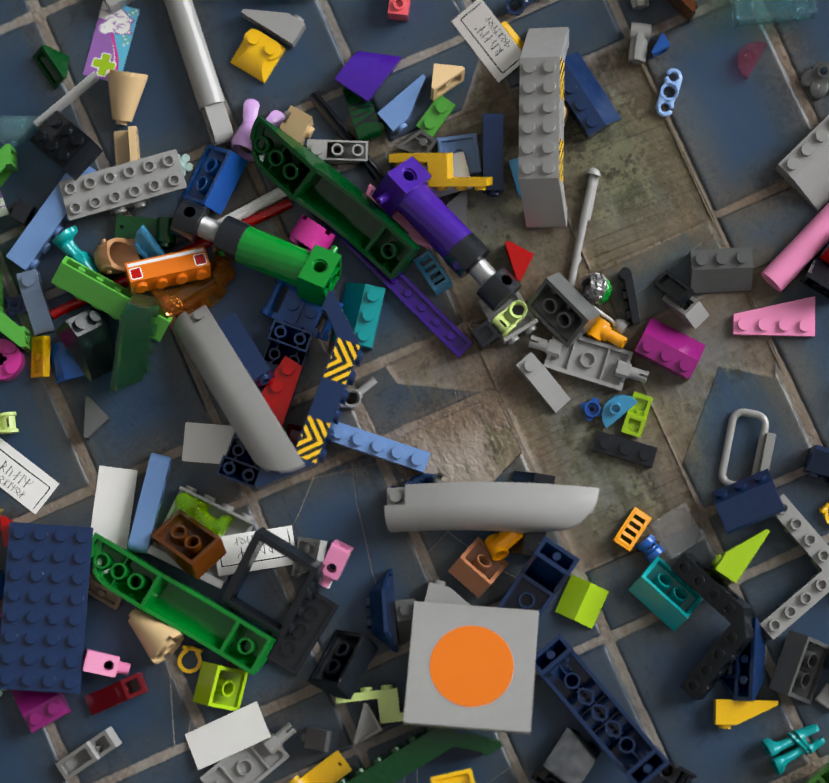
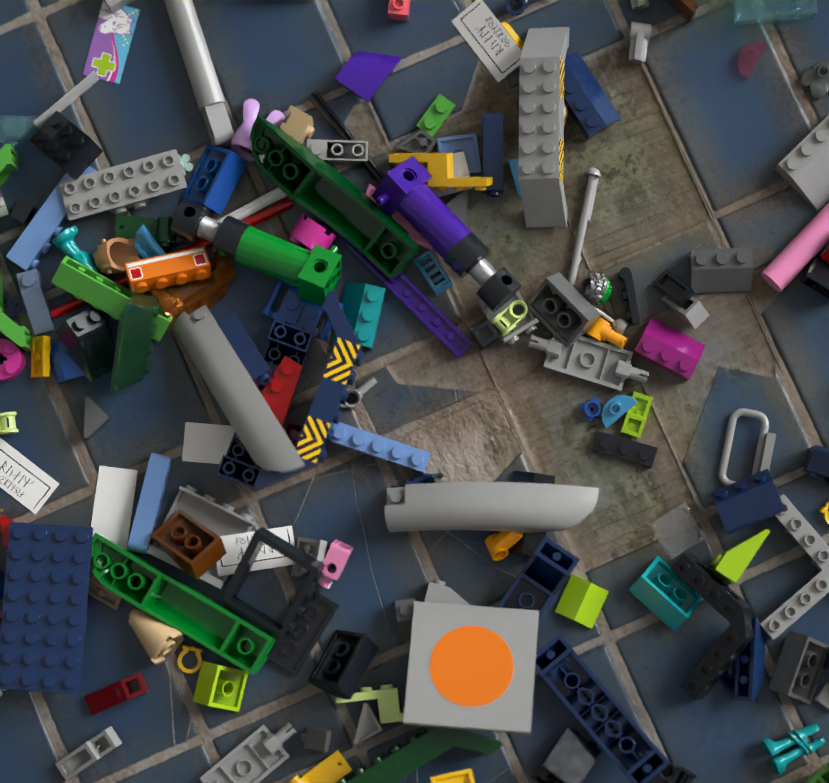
(40, 707): magenta slope -> none
(52, 64): dark green slope -> none
(95, 661): bright pink torso -> none
(125, 94): tan cone -> none
(126, 145): tan panel -> none
(198, 510): clear neon green piece -> none
(227, 735): white sticker -> none
(258, 55): yellow slope -> none
(278, 24): light grey slope -> none
(363, 117): dark green door -> none
(382, 609): dark blue wedge -> none
(399, 110): medium blue slope -> none
(445, 78): tan slope -> none
(476, 568): nougat slope -> none
(518, 258): red slope -> none
(542, 382): light grey slope -> none
(622, 543): light orange slope -> none
(651, 553): blue wheel -> none
(660, 47): blue slope -> none
(662, 99): light blue piece -> none
(733, 712): yellow slope -> none
(783, 319): bright pink wing -> none

